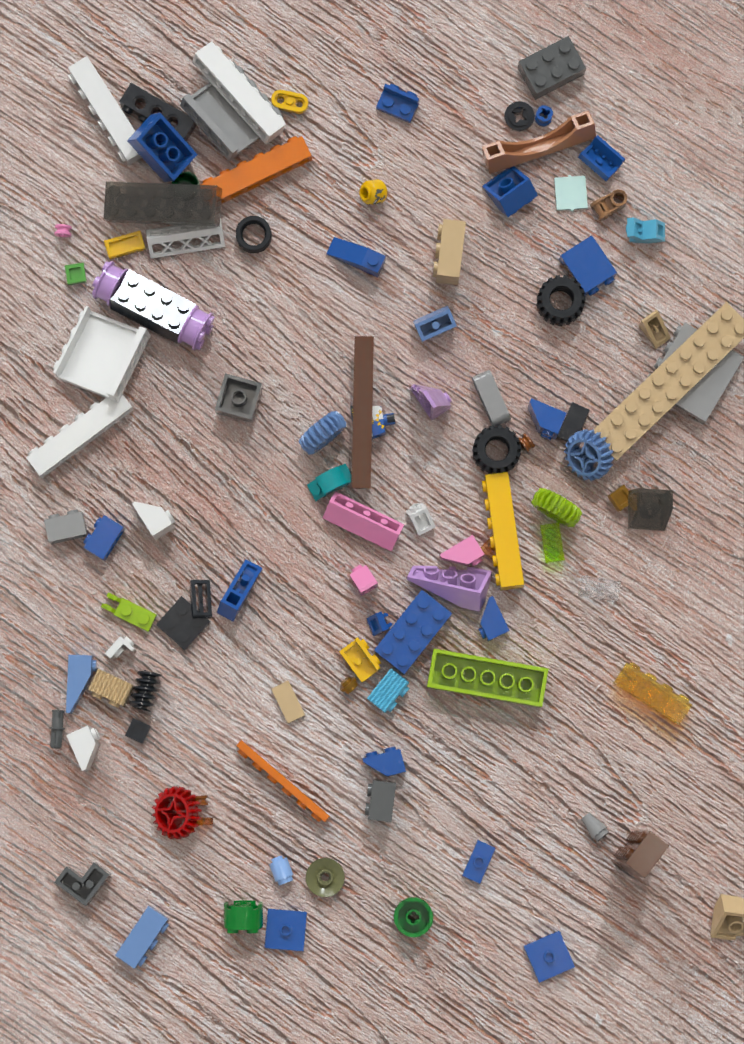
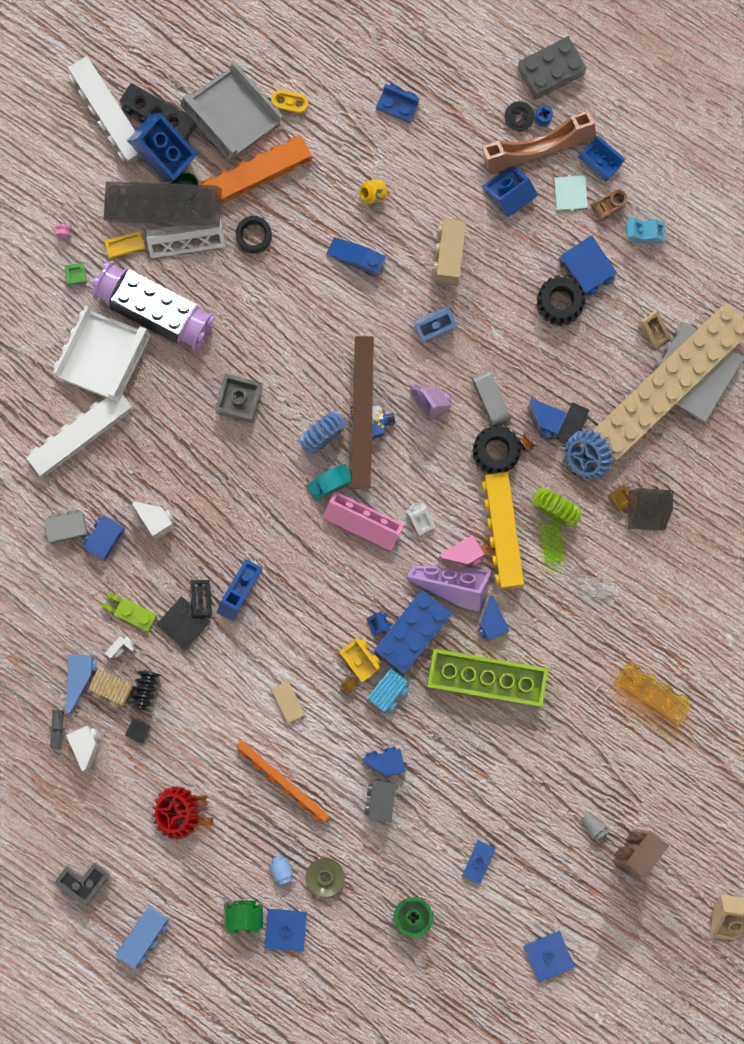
(239, 92): white brick -> none
(363, 579): bright pink slope -> none

